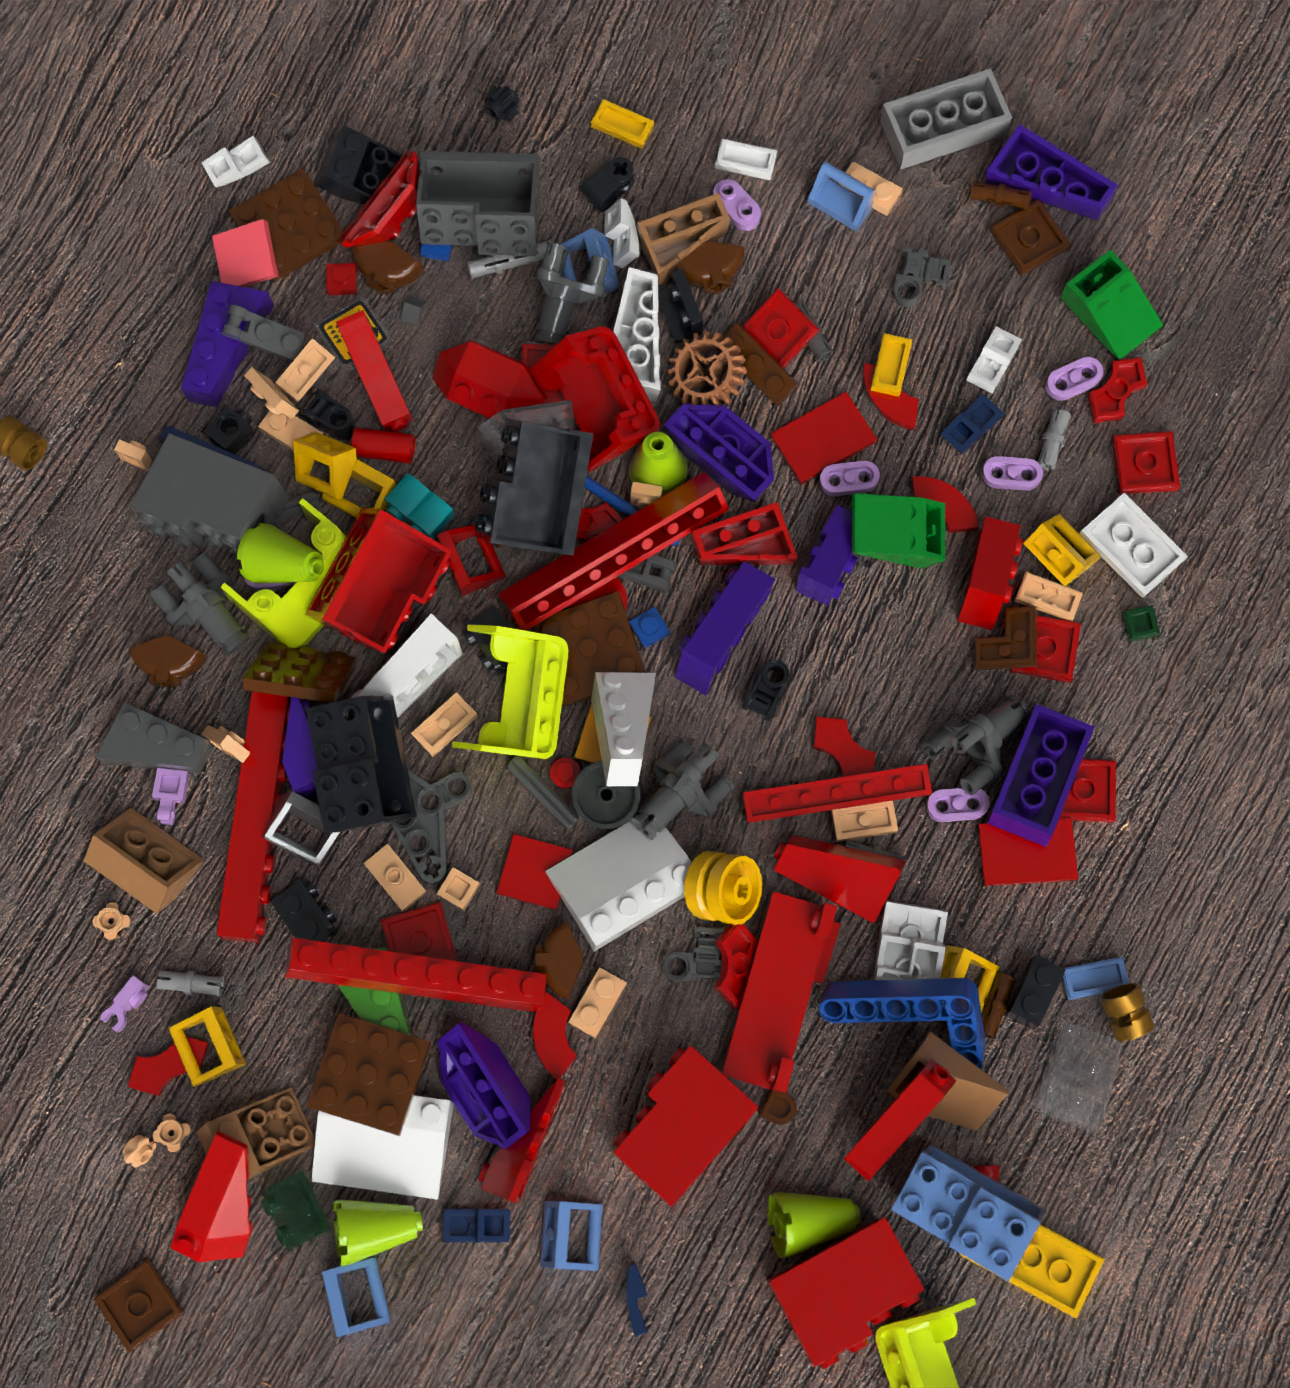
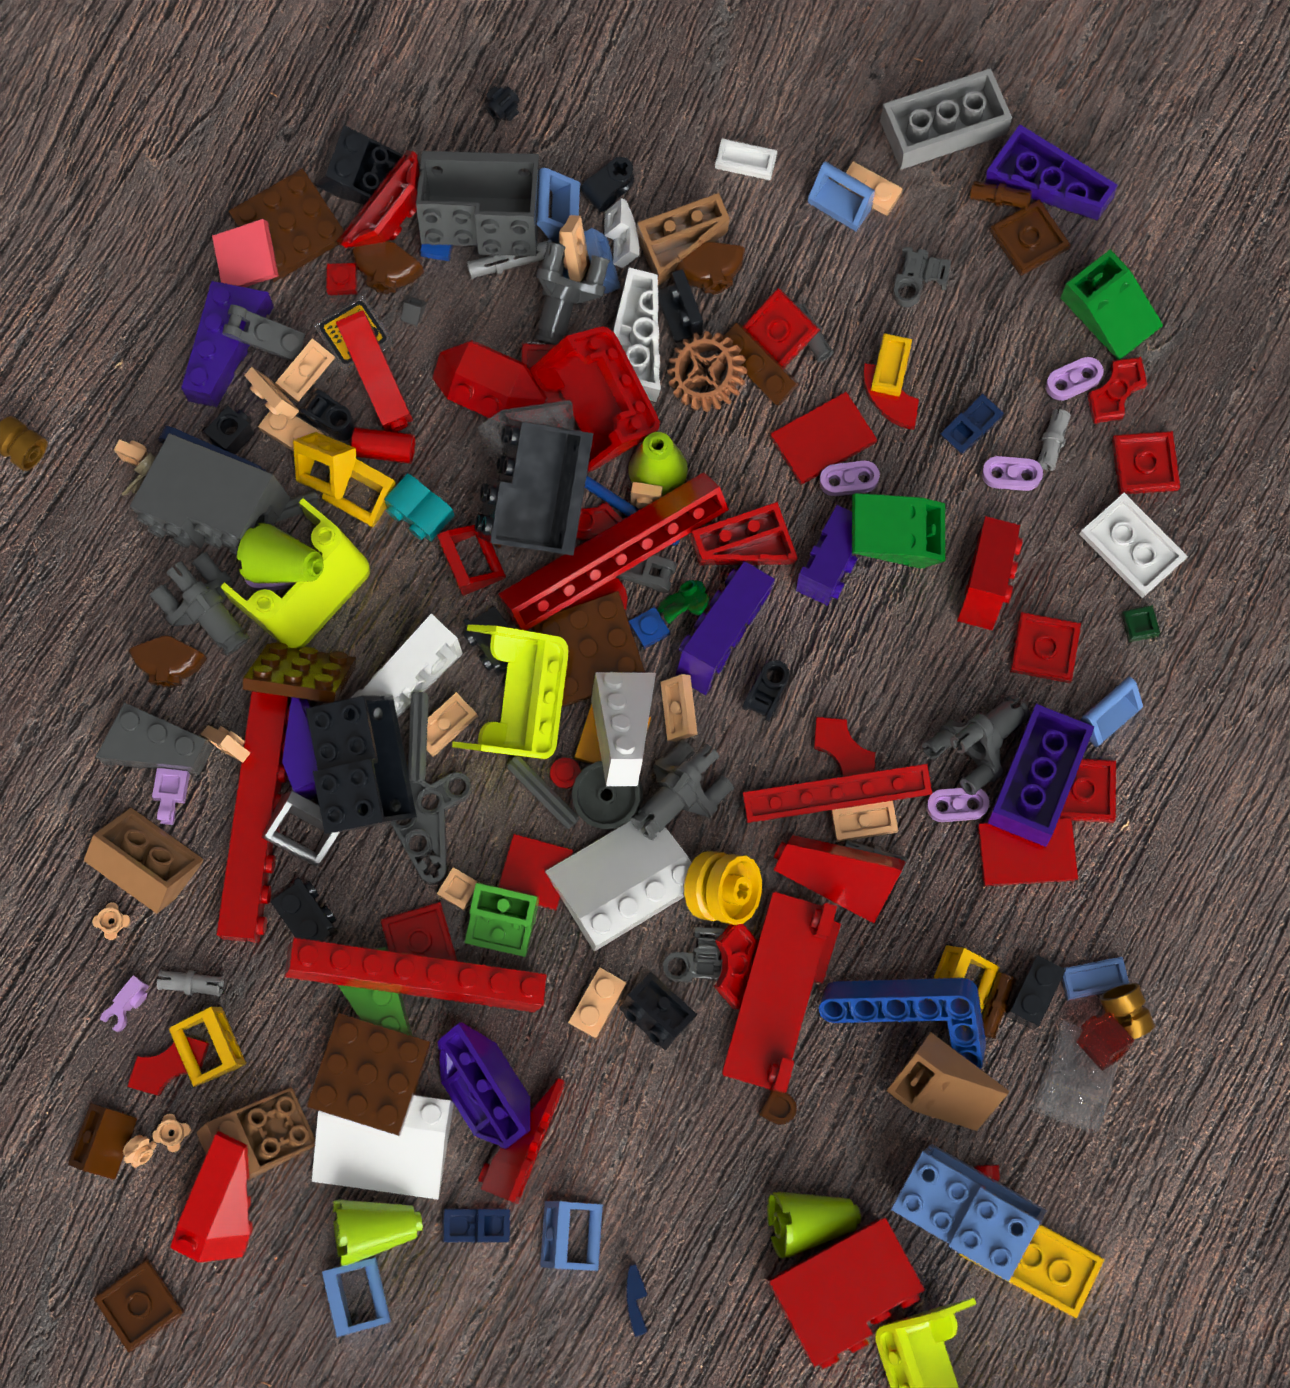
(102, 1141): none -> reddish brown panel
(142, 469): none -> dark tan plate
(233, 165): white slope -> none
(294, 1211): clear green bracket -> none
(377, 579): red piece -> none
(395, 877): light nougat plate -> none
(418, 737): none -> dark grey axle
(501, 919): none -> bright green brick
(550, 1037): red tile -> none
(560, 960): reddish brown piece -> none
(564, 201): none -> medium blue tile
(576, 253): none -> light nougat plate
(622, 124): yellow tile -> none
(657, 1011): none -> black bracket
(678, 708): none -> light nougat plate
(687, 1128): red piece -> none
(690, 597): none -> green plate
(724, 448): dark purple wedge -> none
(736, 203): lavender plate -> none
(900, 1119): red slope -> none
(910, 942): white slope -> none
(958, 511): red tile -> none
(994, 359): white slope -> none
(1016, 648): reddish brown tile -> none
(1048, 596): light nougat plate -> none
(1057, 553): yellow tile -> none
(1104, 1040): none -> clear red brick
(1113, 711): none -> medium blue tile

